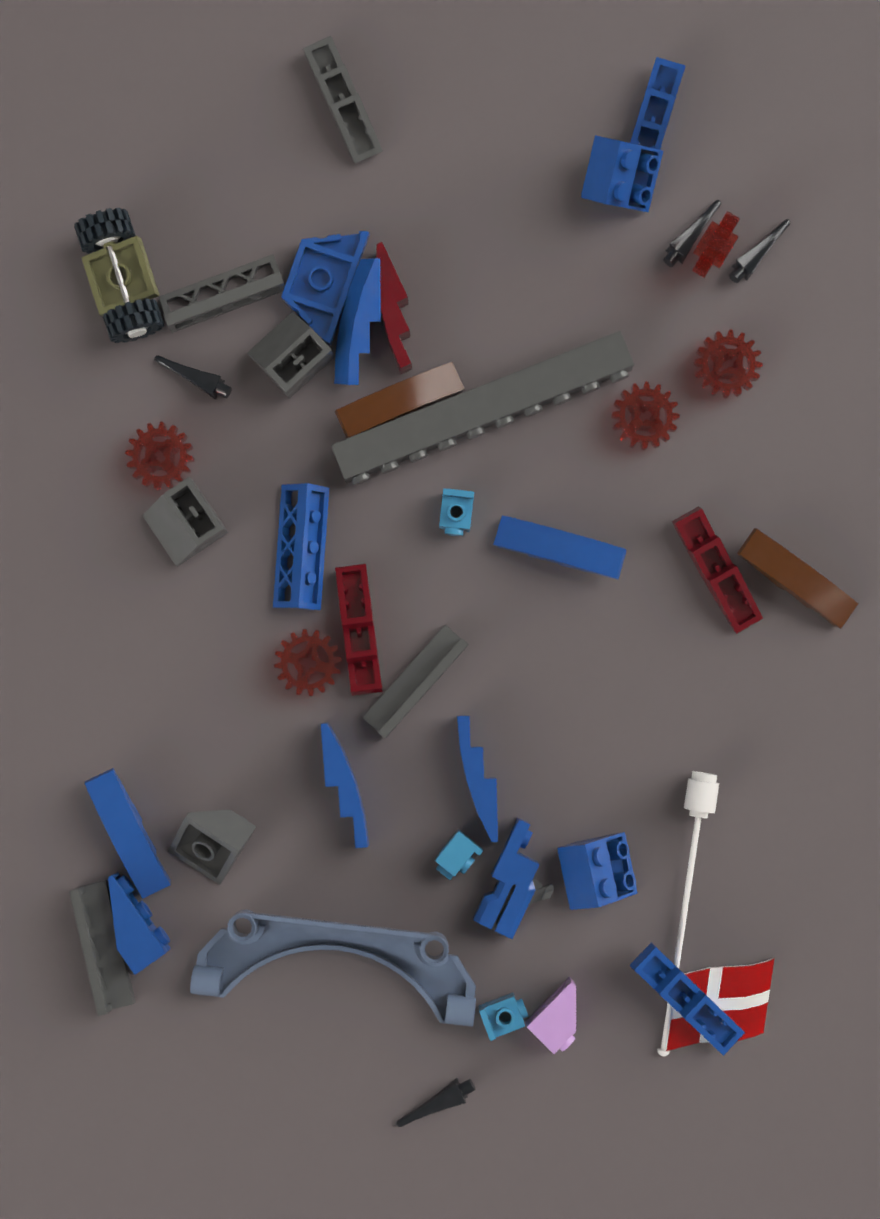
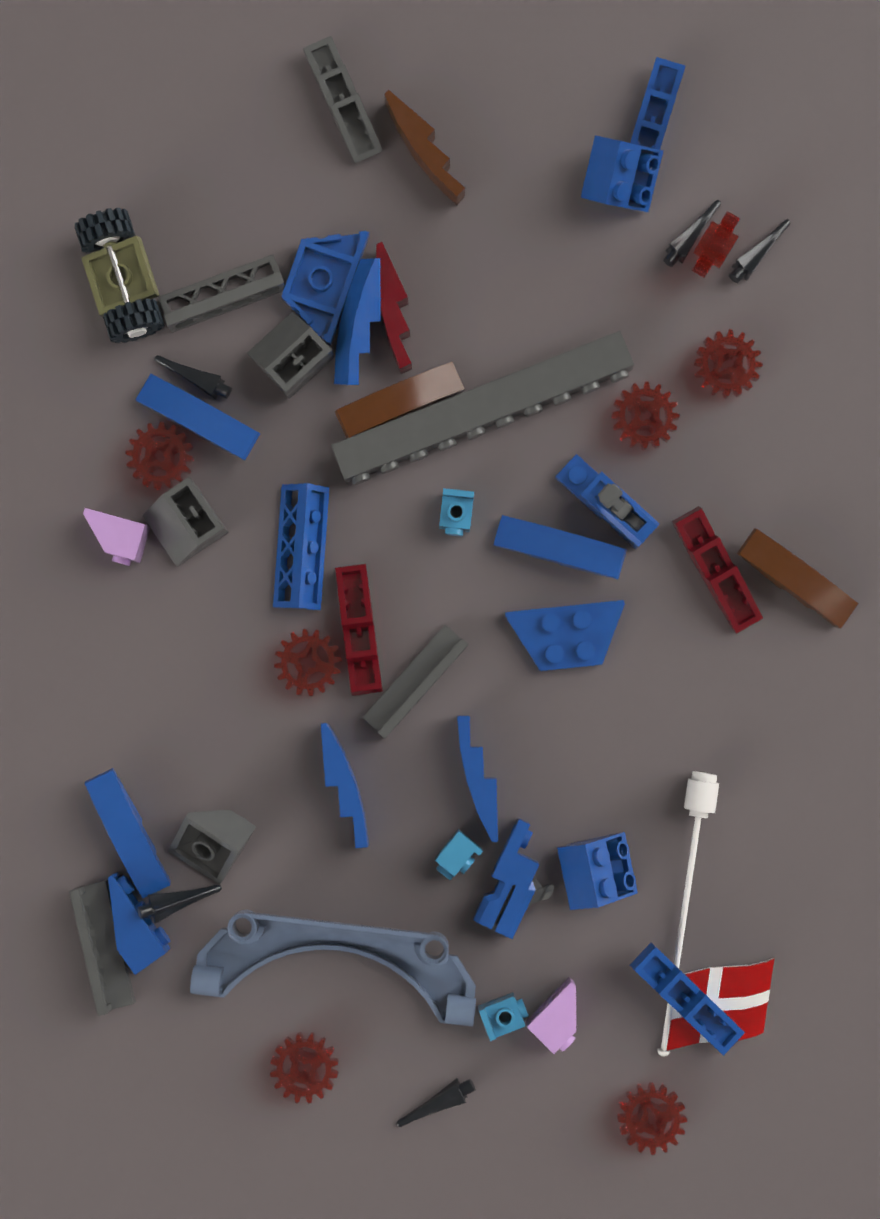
(118, 536): none -> lavender slope
(165, 904): none -> black piece
(198, 417): none -> blue slope
(293, 1075): none -> clear red gear
(418, 138): none -> reddish brown slope
(567, 634): none -> blue wing
(607, 501): none -> blue plate
(663, 1114): none -> clear red gear

